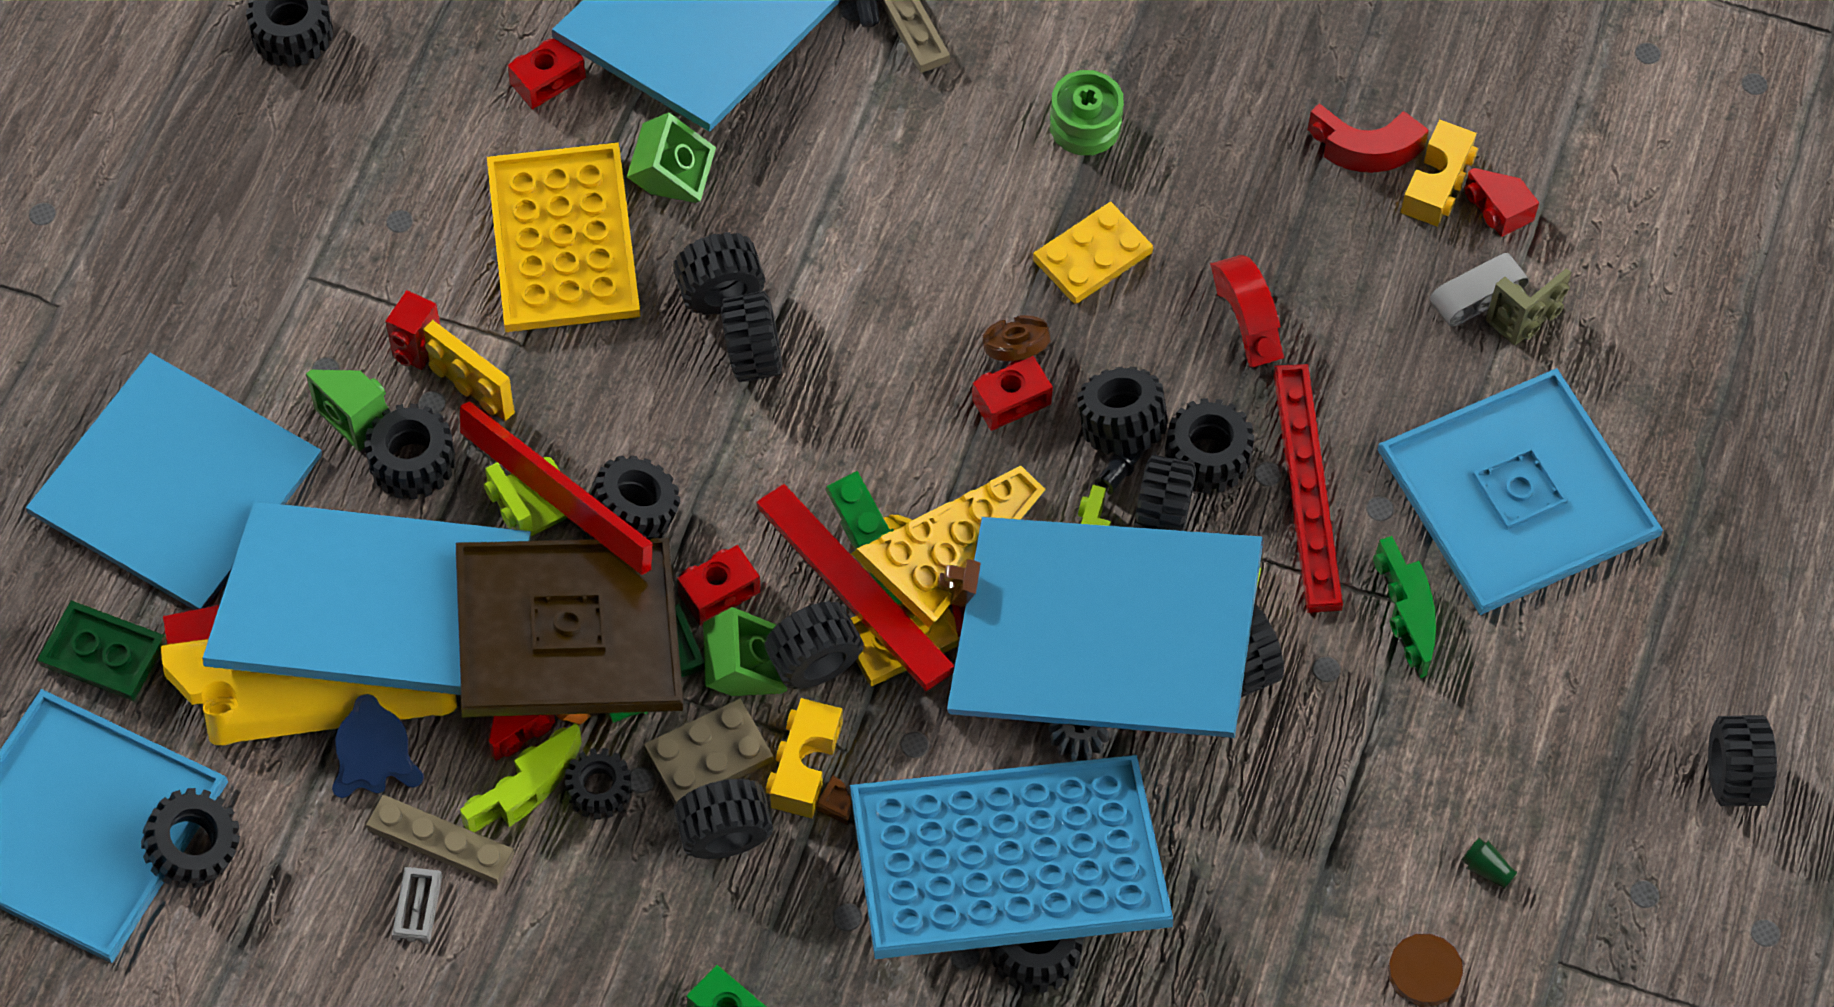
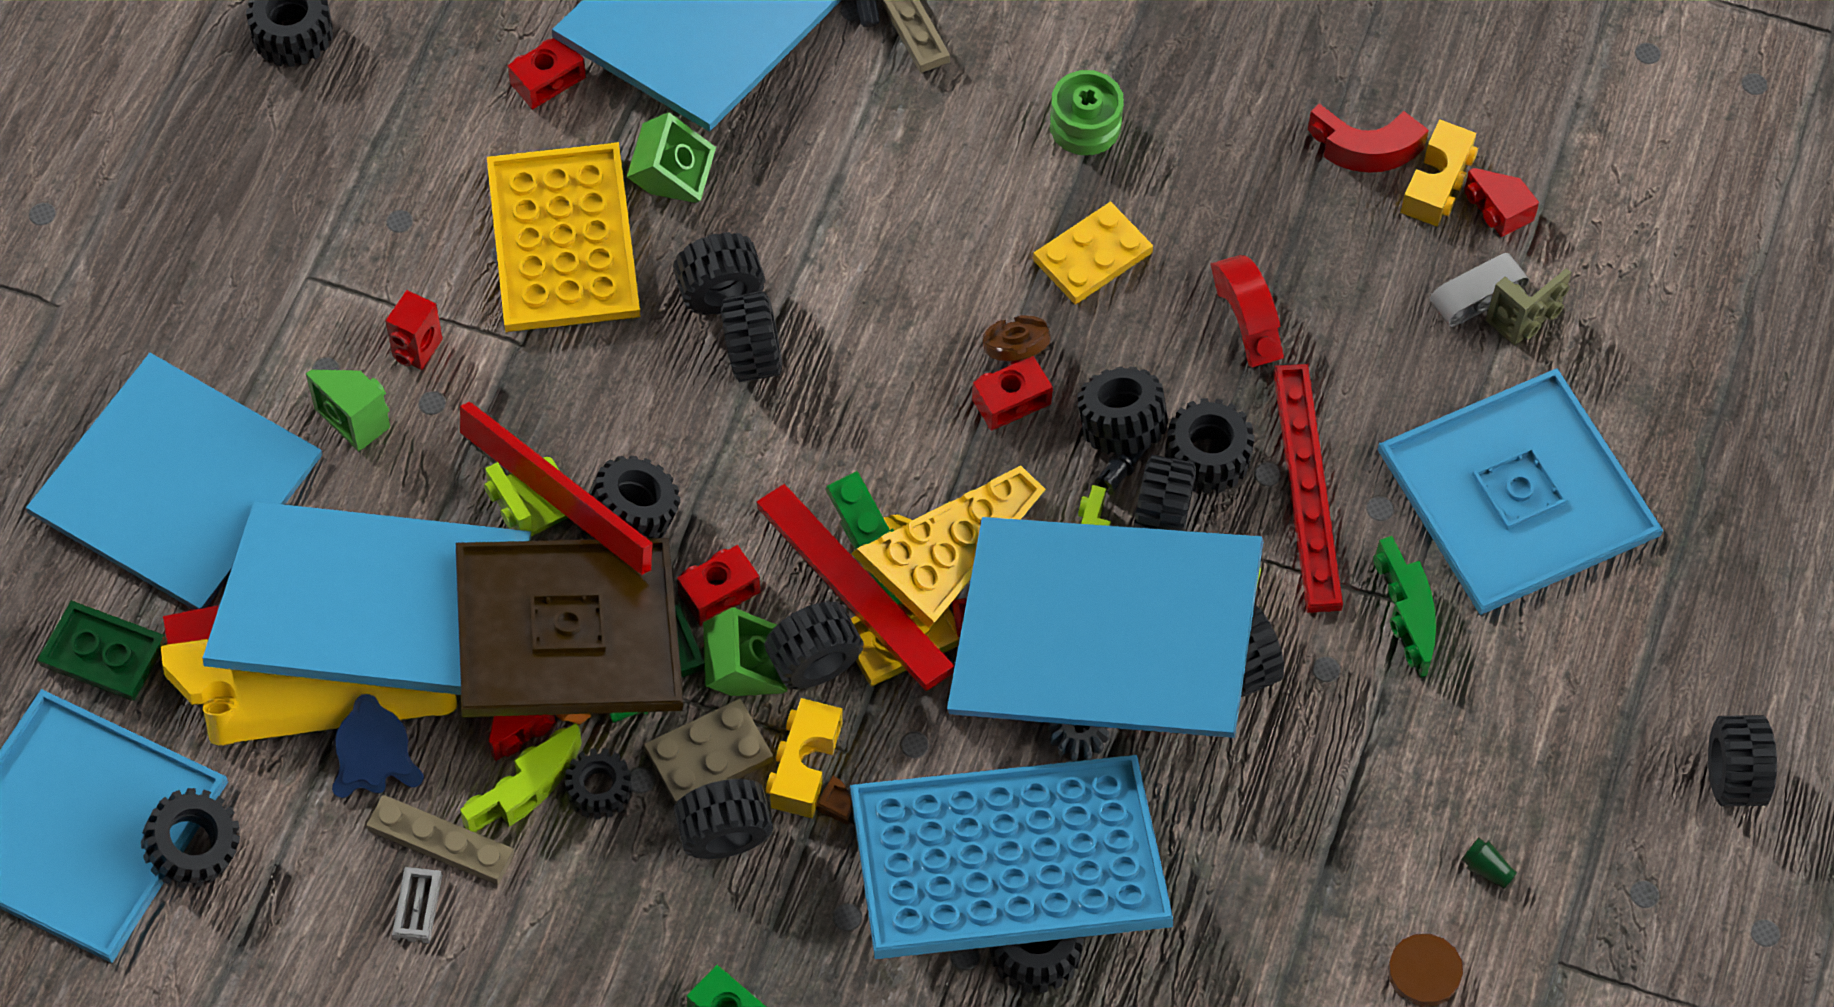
(404, 428): black tyre -> none
(468, 371): yellow plate -> none
(960, 581): reddish brown tile -> none

